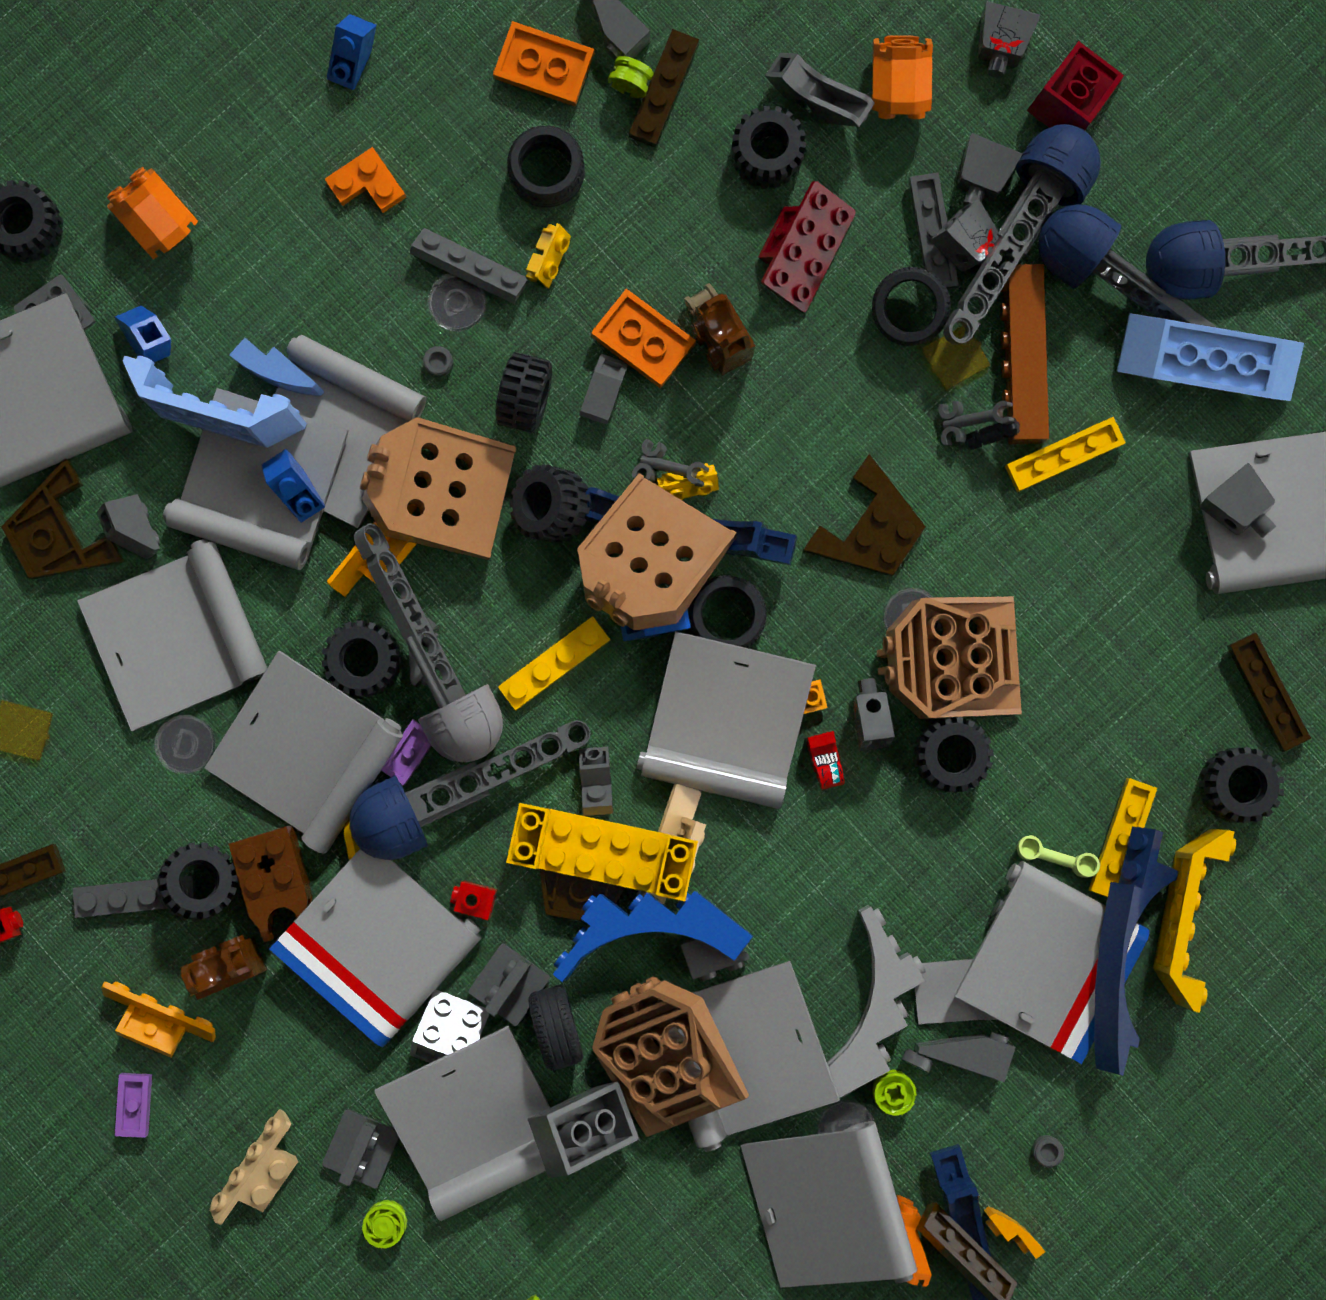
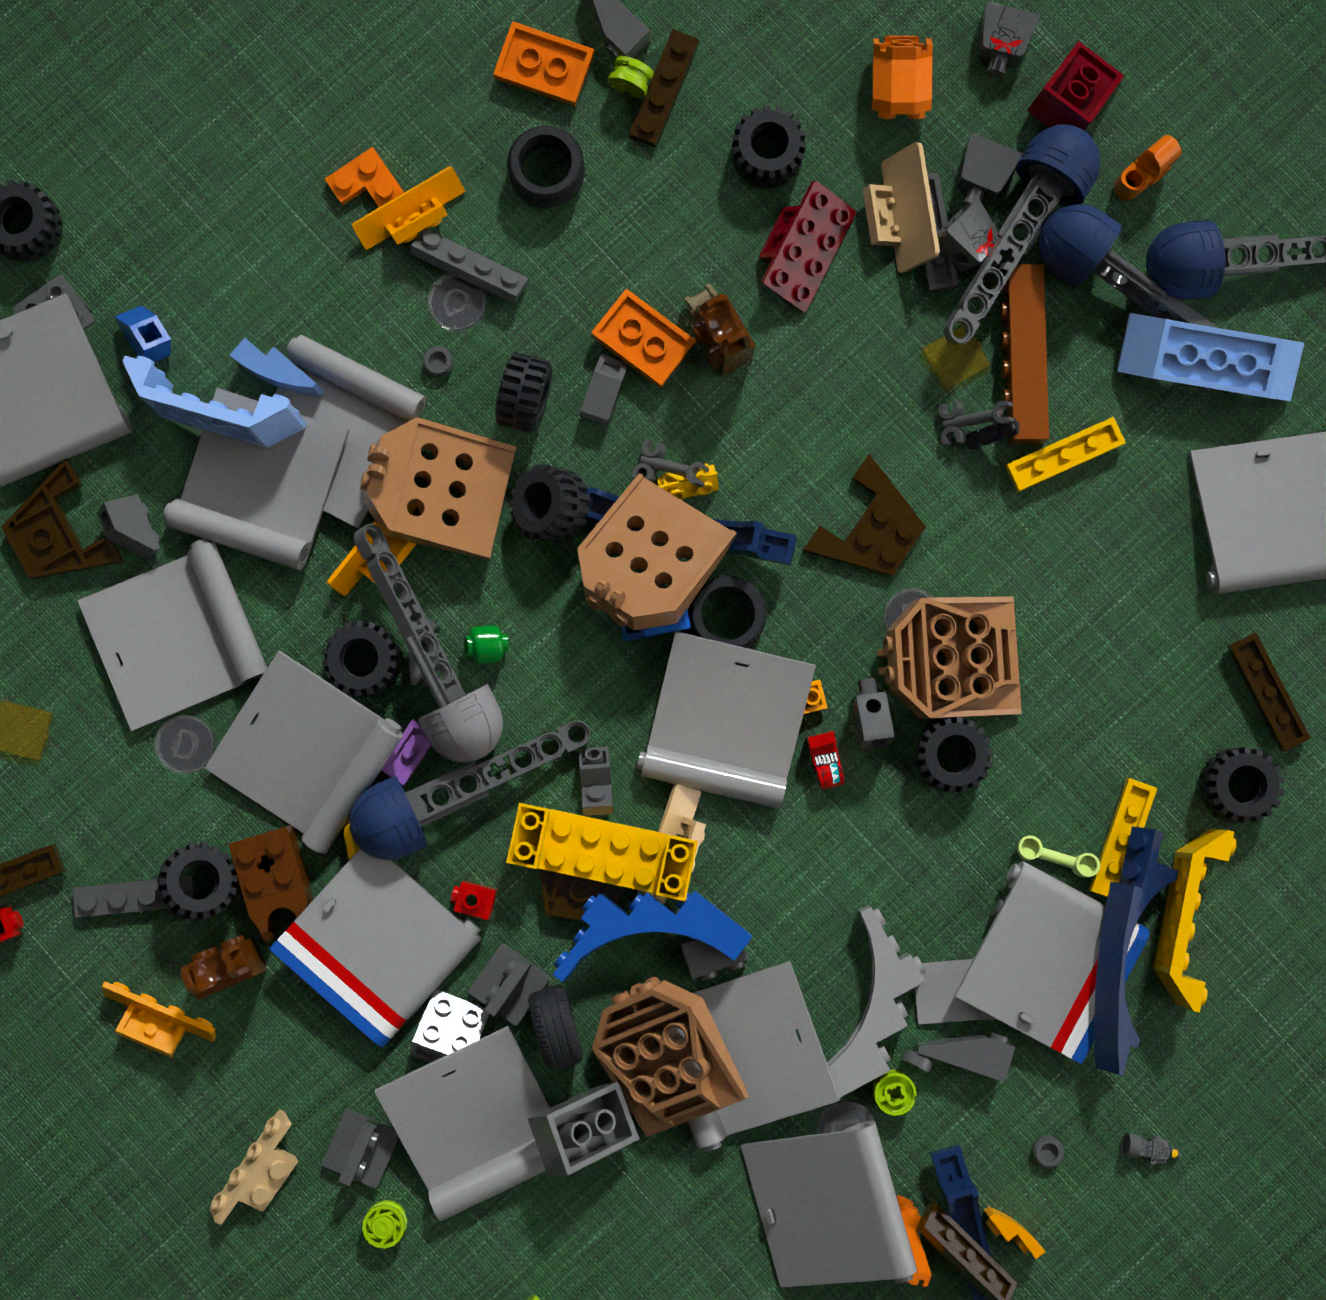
(133, 1105): medium lavender plate -> none
(151, 212): orange brick -> none
(292, 485): blue slope -> none
(350, 50): blue slope -> none
(410, 211): none -> light orange bracket
(485, 644): none -> green head
(554, 243): yellow hinge -> none
(554, 663): yellow plate -> none
(825, 97): dark grey arch -> none
(881, 295): black tyre -> none
(902, 209): none -> tan bracket
(1148, 168): none -> orange piece
(1156, 1148): none -> dark grey piece
(1241, 503): dark grey torso -> none

